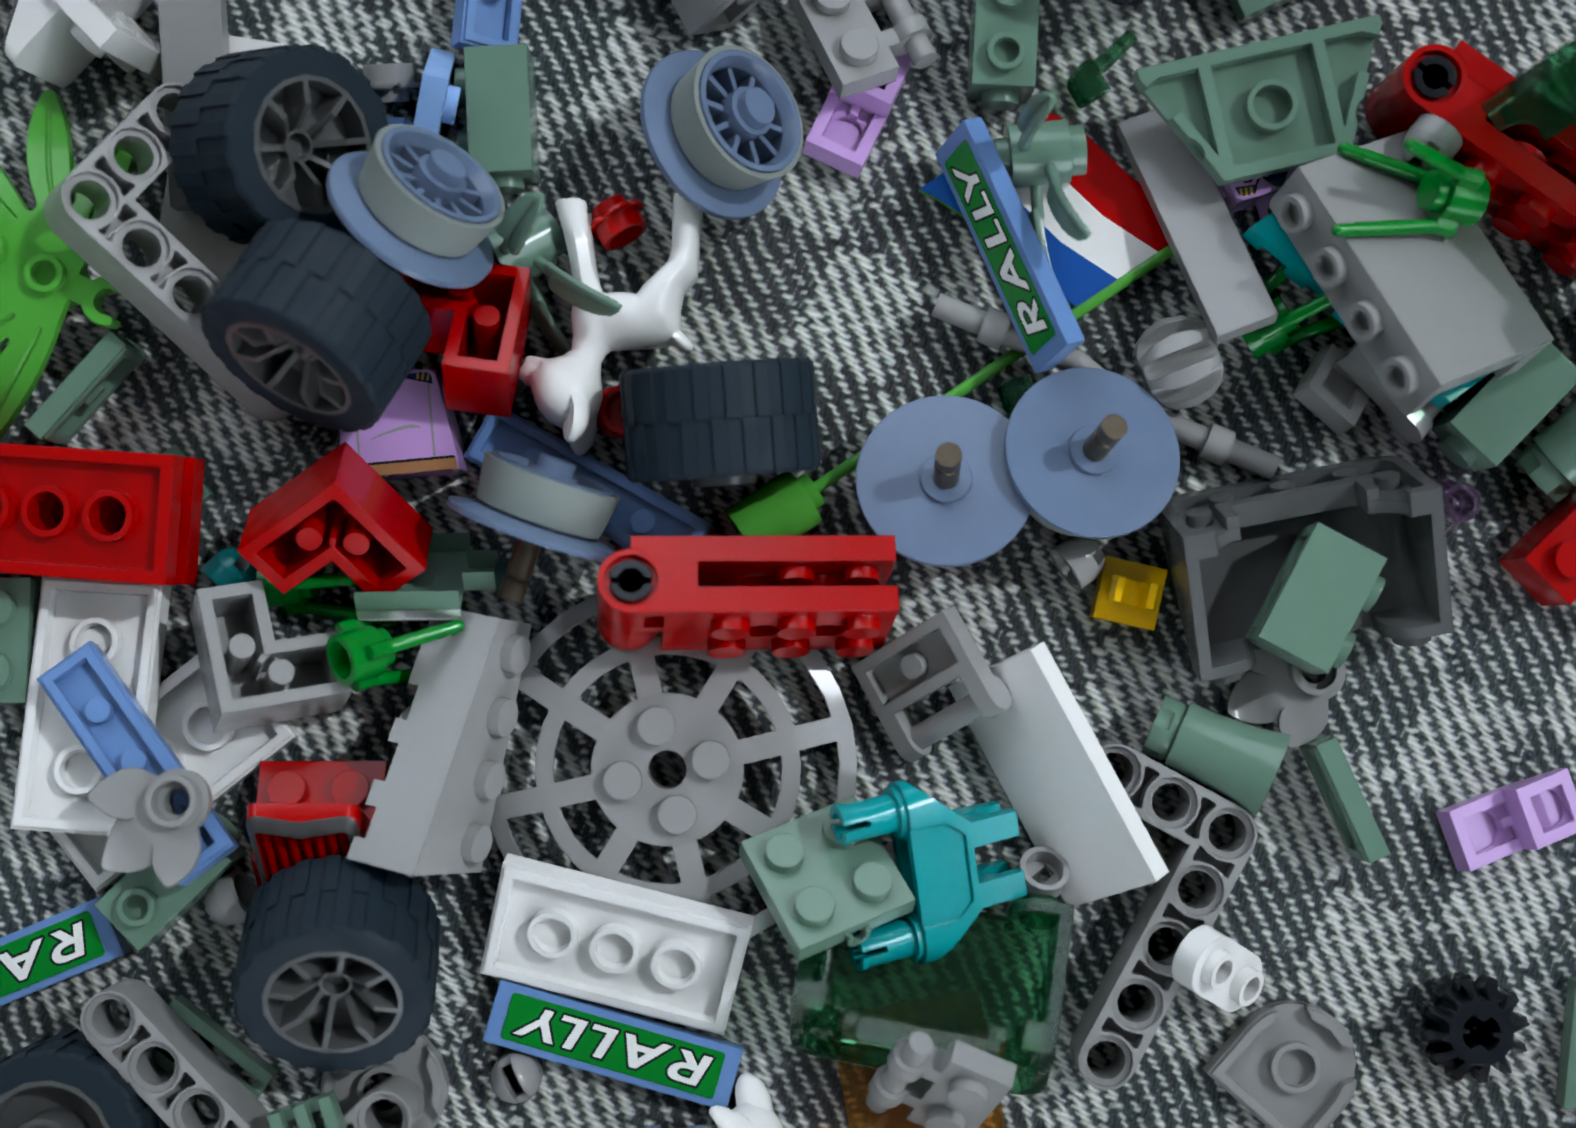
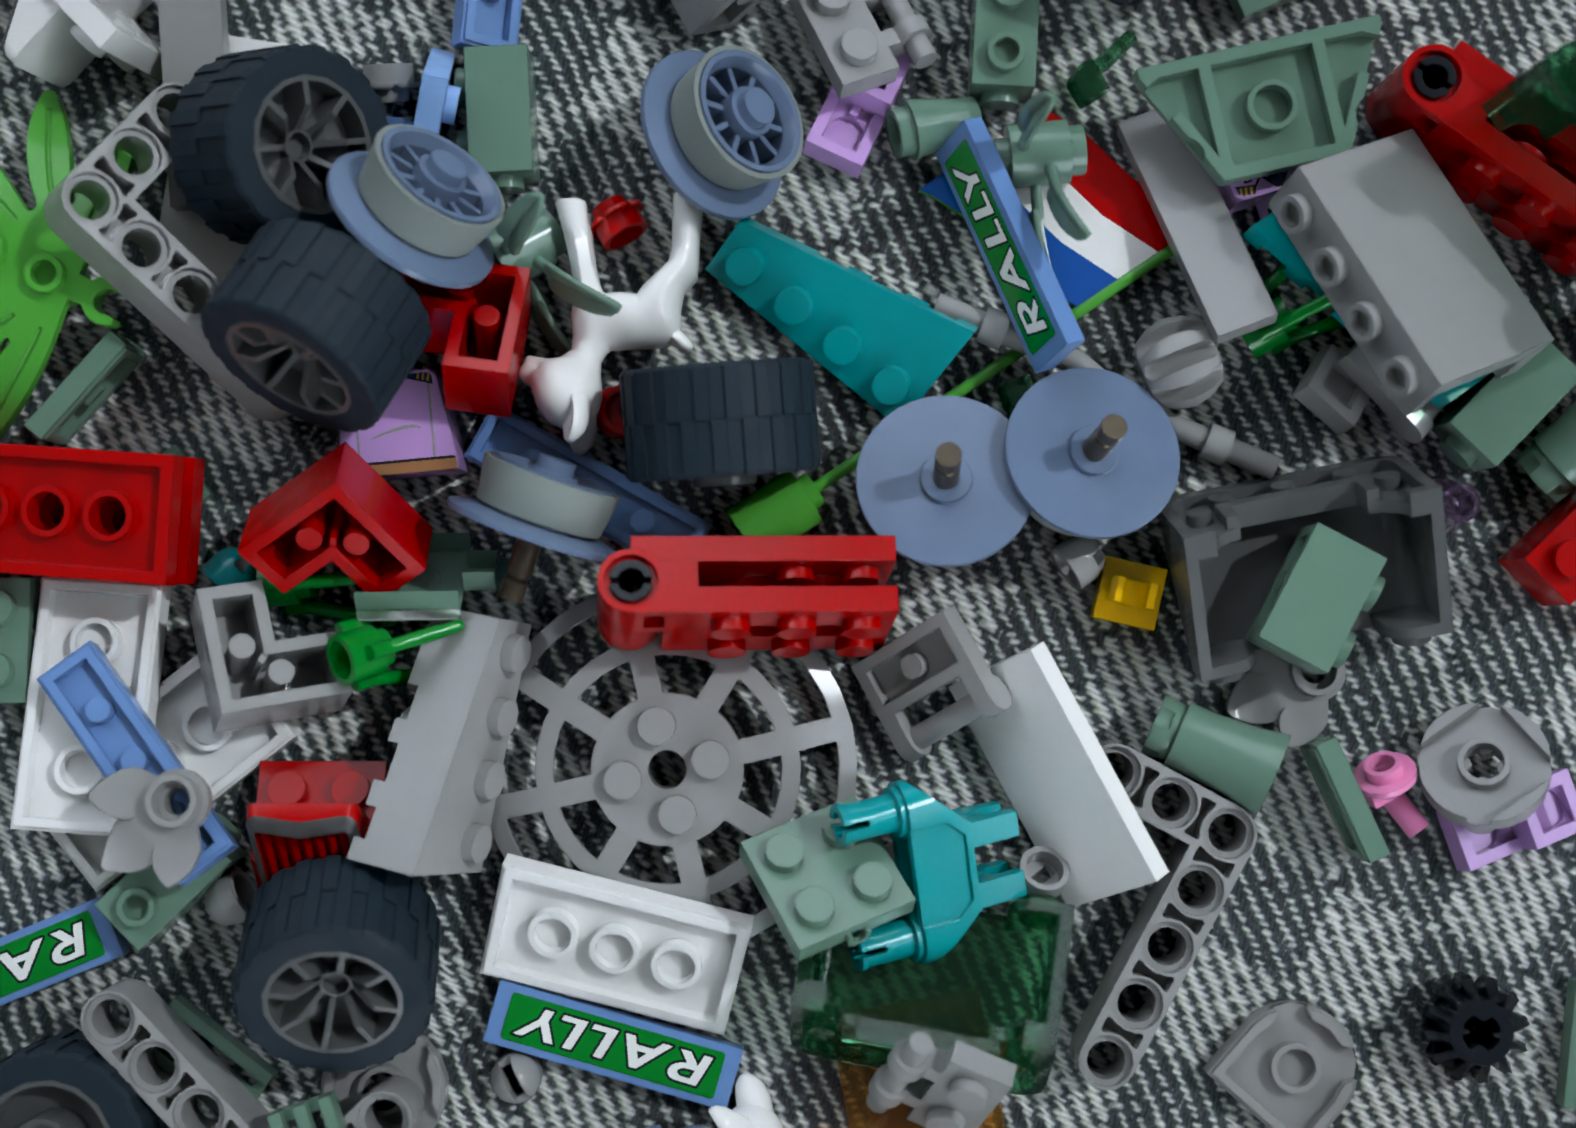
(859, 330): none -> teal wing
(924, 125): none -> sand green cone
(1218, 969): white plate -> none
(1384, 781): none -> bright pink plate
(1435, 133): light grey hinge -> none
(1448, 196): green plant -> none
(1482, 802): none -> light grey plate

